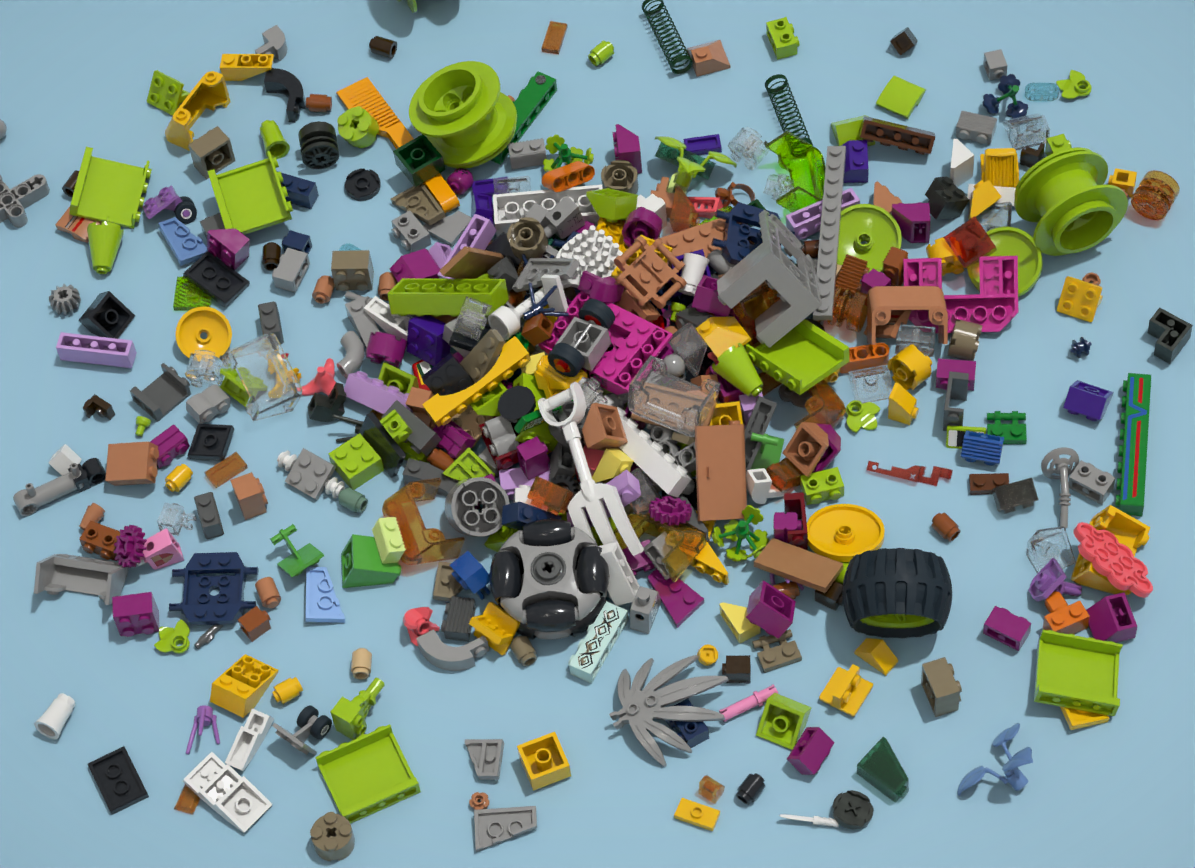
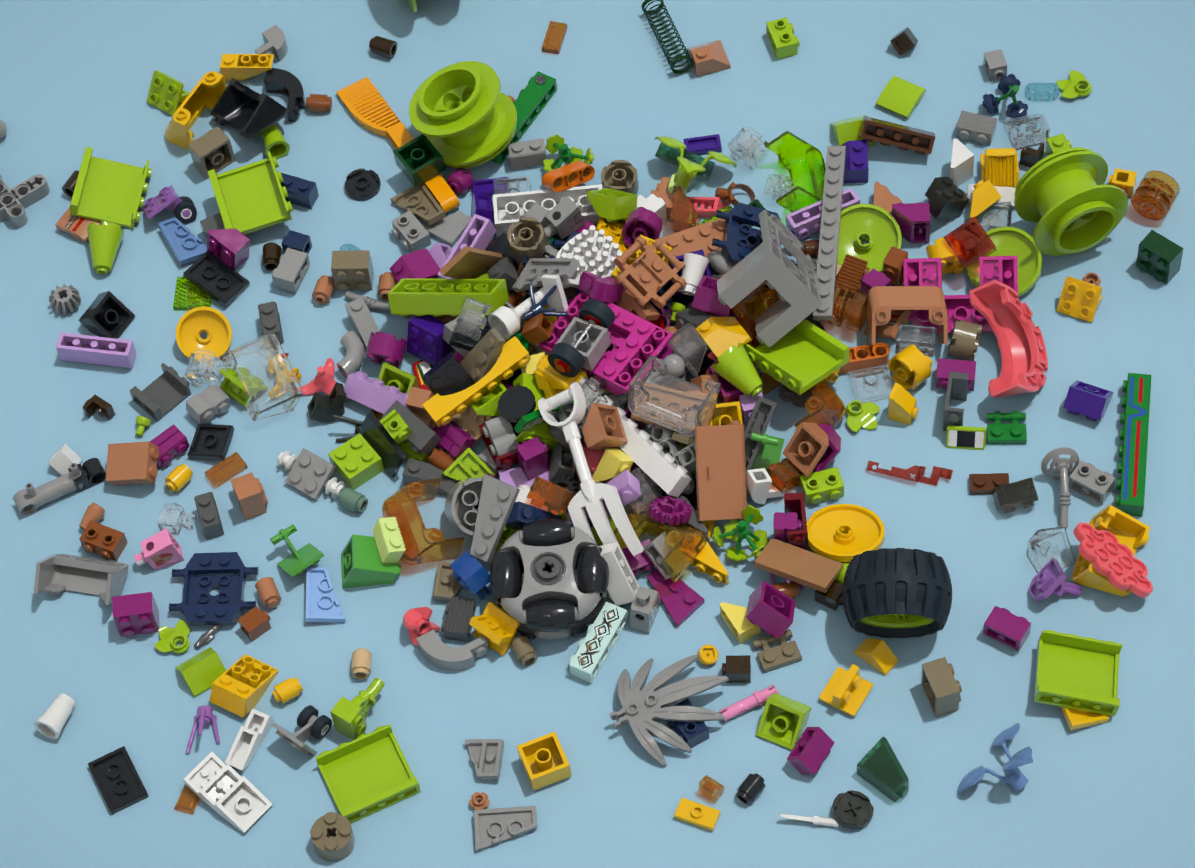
(130, 546): magenta gear -> none
(201, 671): none -> lime slope
(247, 110): none -> black windscreen
(318, 145): pearl dark grey wheel -> none
(358, 127): lime brick -> none
(390, 323): white slope -> none
(493, 512): none -> light grey wing
(601, 53): lime brick -> none
(627, 147): magenta slope -> none
(779, 90): dark green piece -> none
(945, 526): dark orange brick -> none
(982, 448): blue brick -> none
(1018, 339): none -> coral windscreen
(1064, 617): orange brick -> none
(1080, 347): dark blue wheel -> none
(1112, 619): magenta slope -> none
(1159, 257): none -> dark green brick
(1171, 334): pearl dark grey brick -> none

